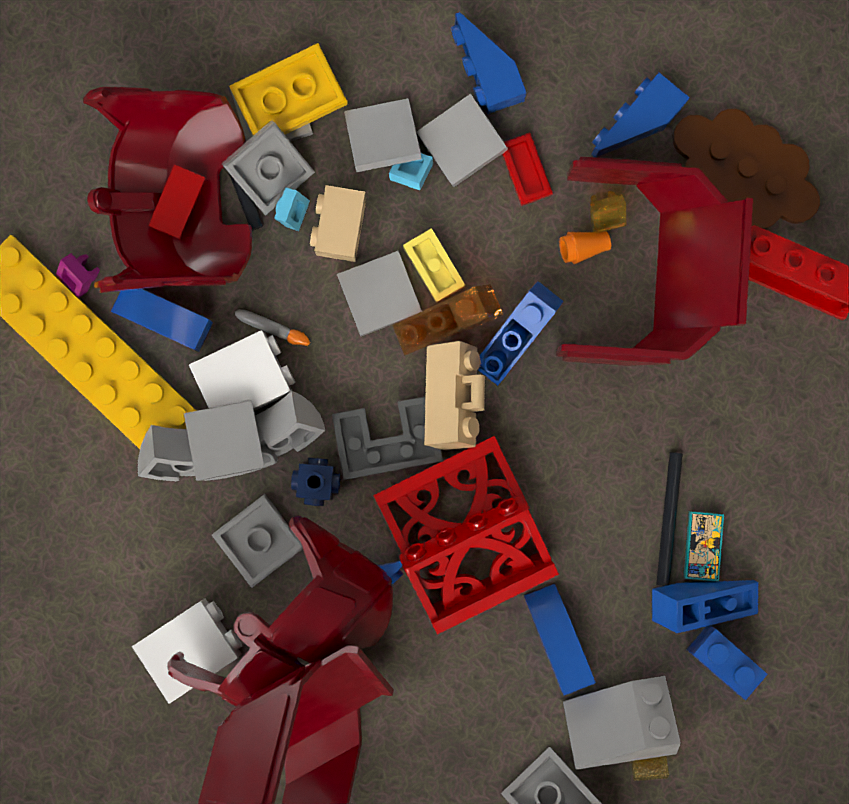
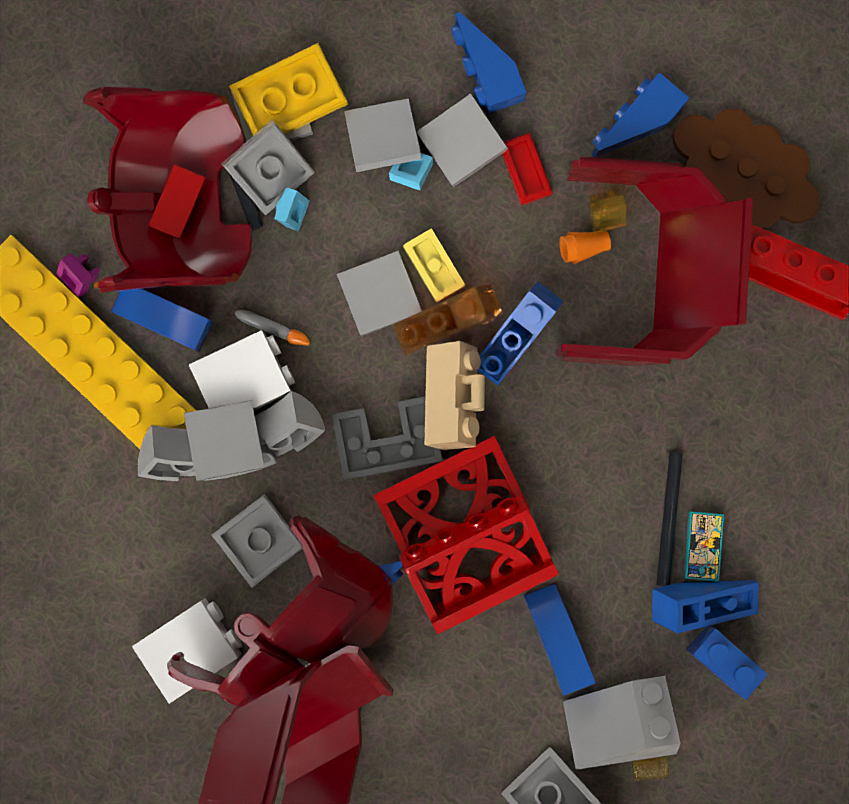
(329, 482): dark blue brick -> none
(339, 223): tan brick -> none

